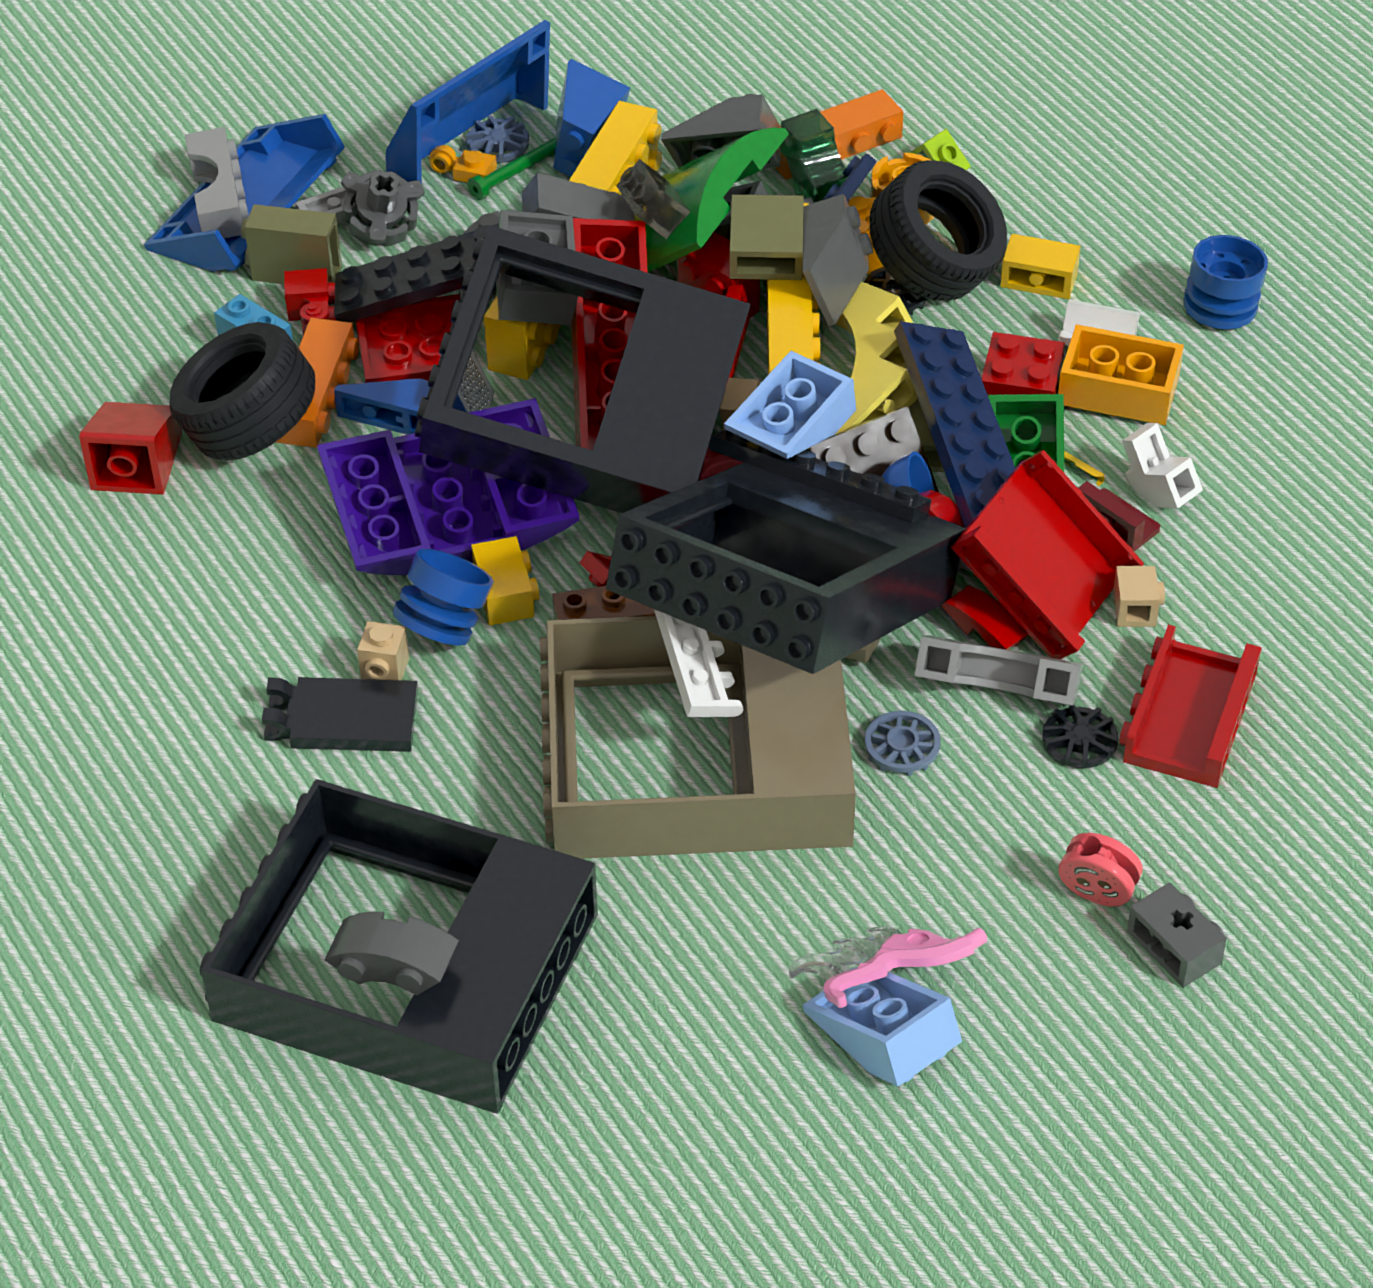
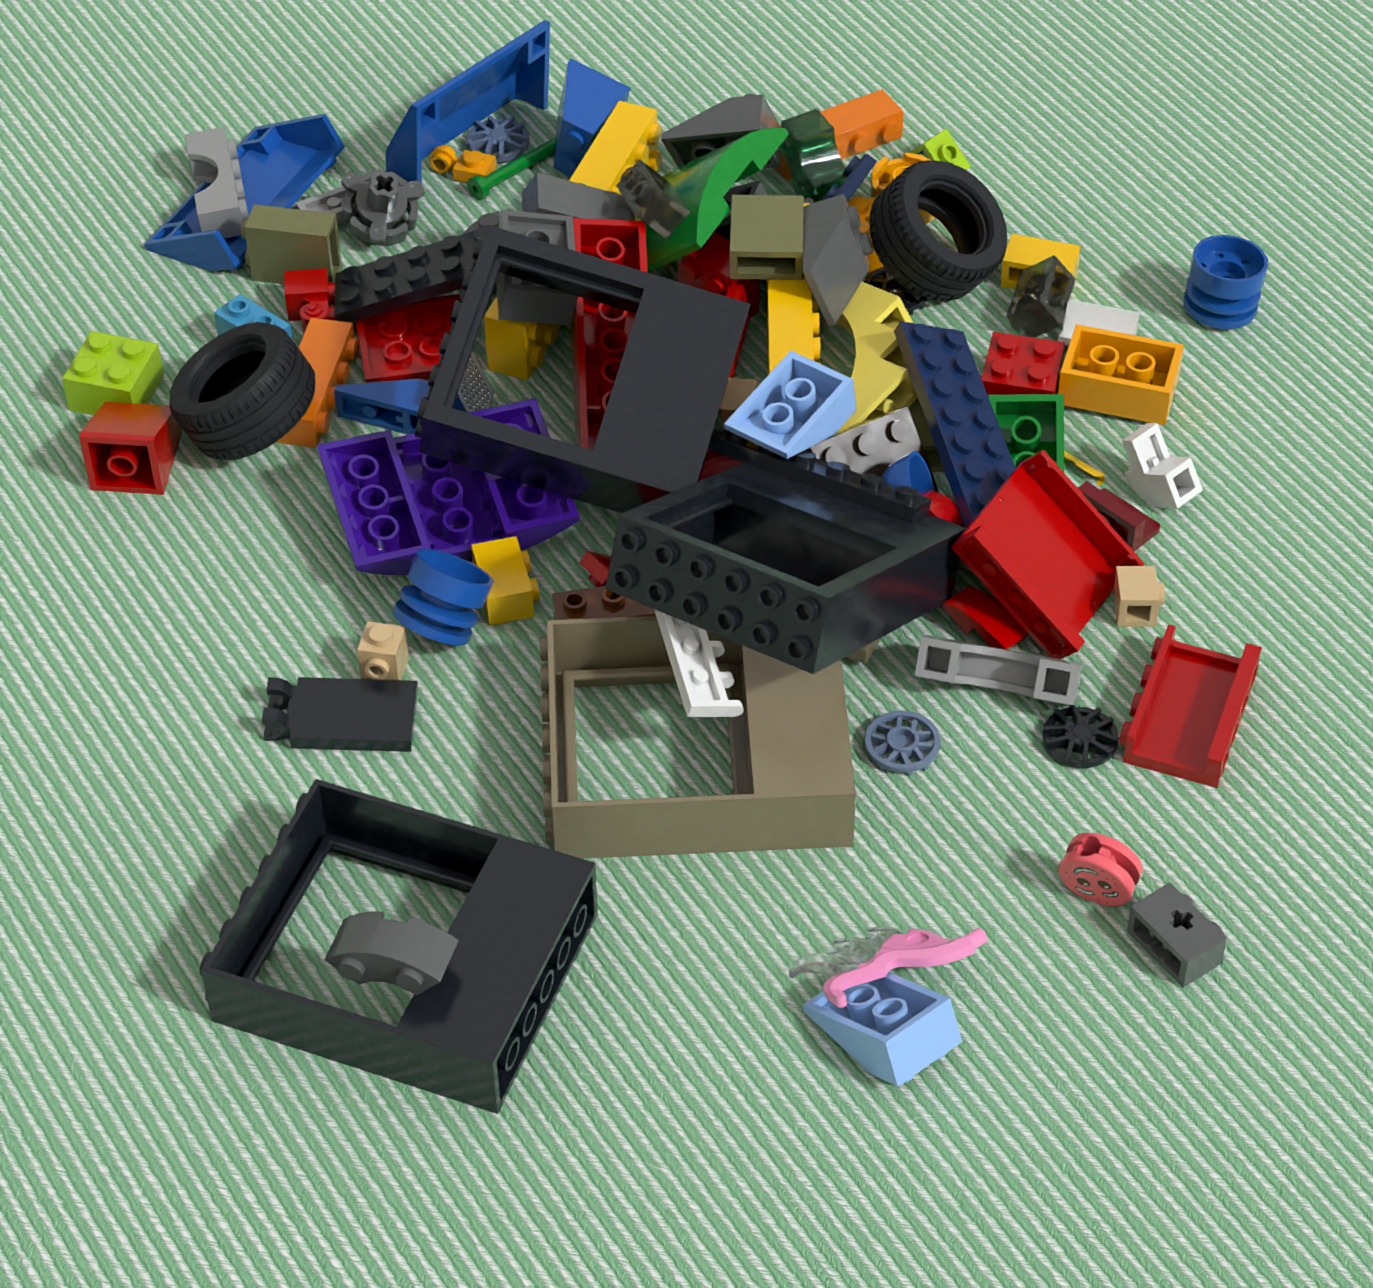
(112, 371): none -> lime brick
(1041, 297): none -> clear smoke brick

